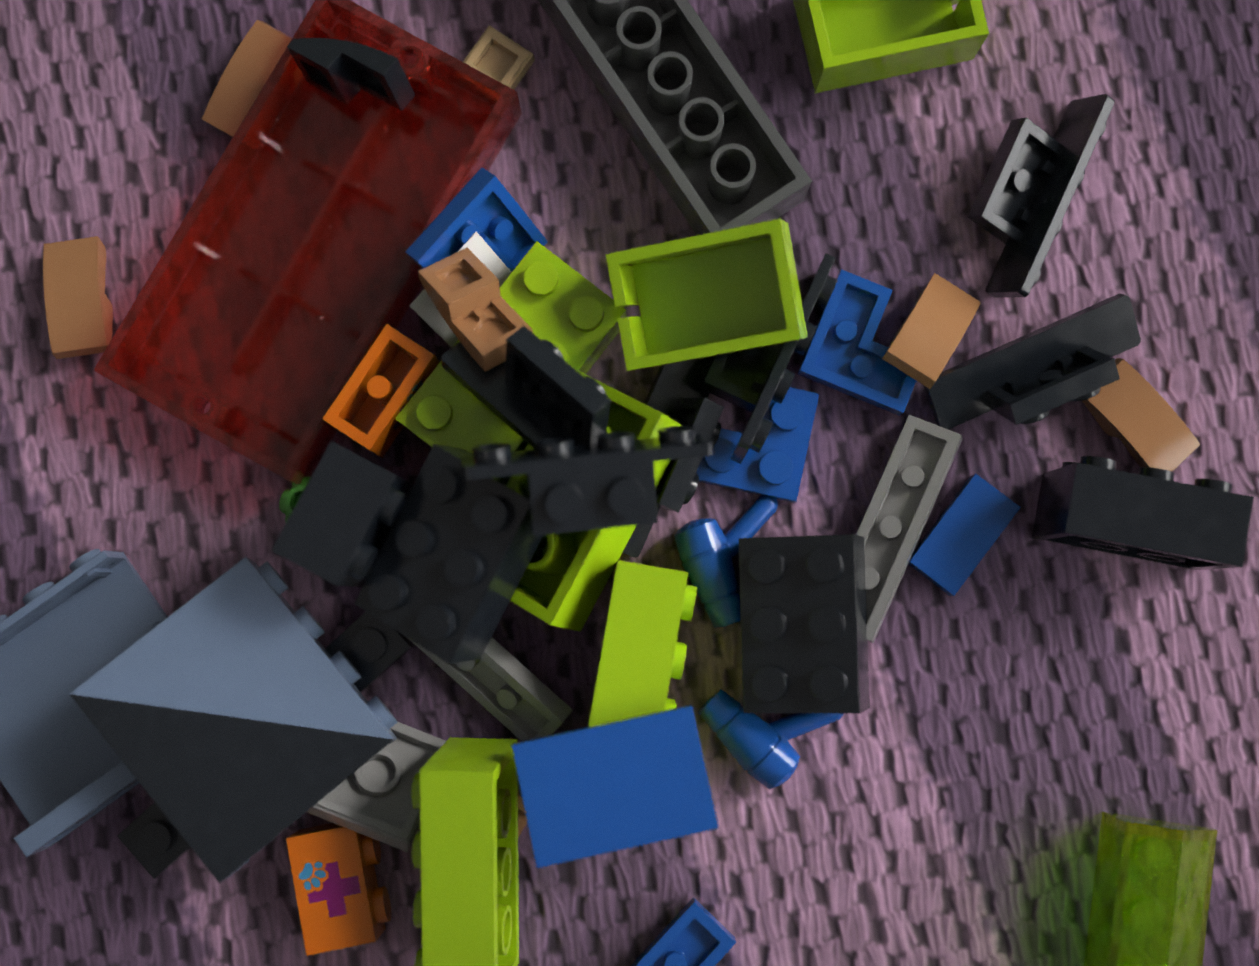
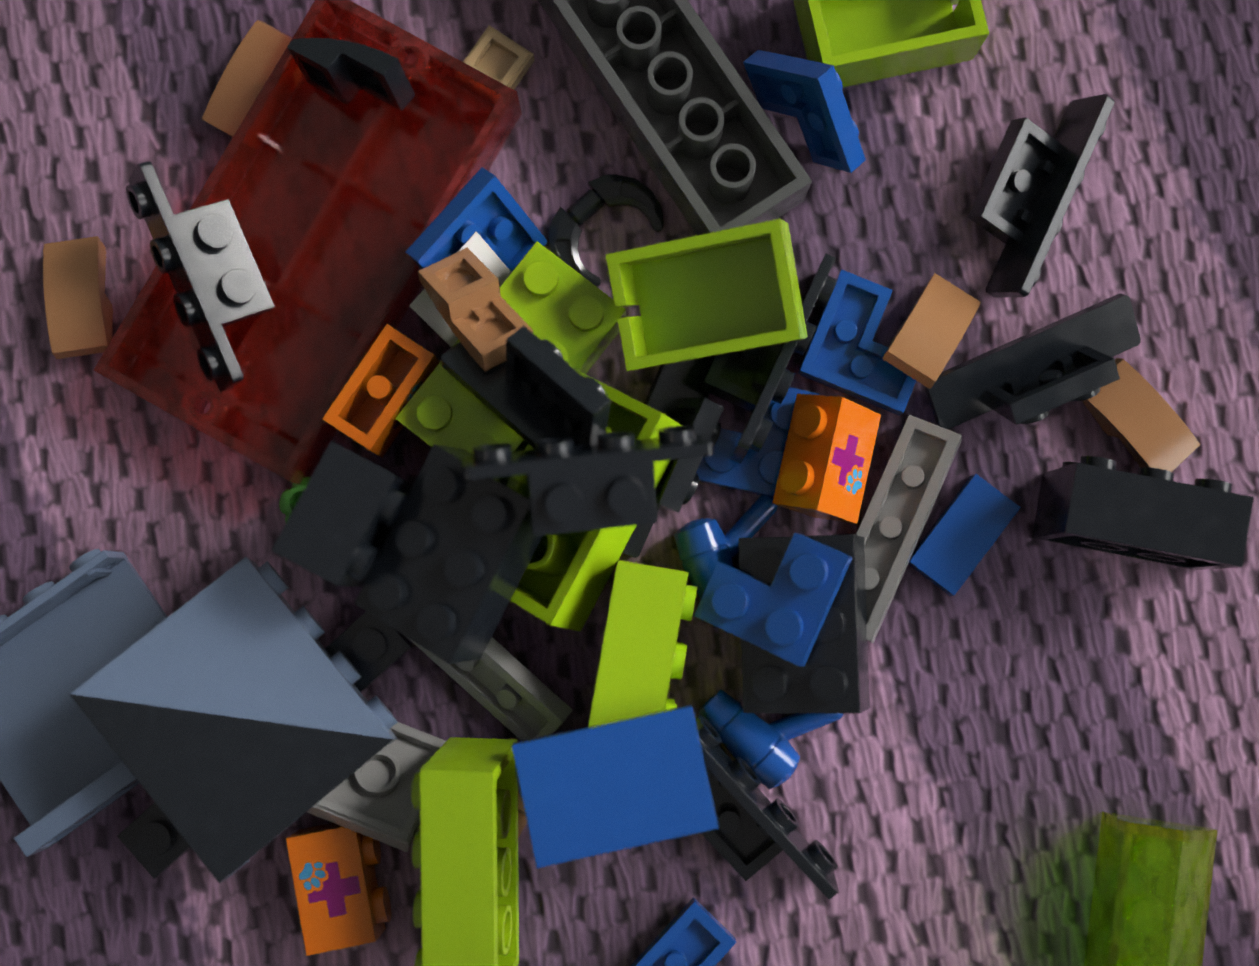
(208, 268): none -> bracket
(608, 190): none -> black piece
(750, 825): none -> black bracket
(780, 615): none -> blue plate
(816, 98): none -> blue plate
(827, 458): none -> orange brick

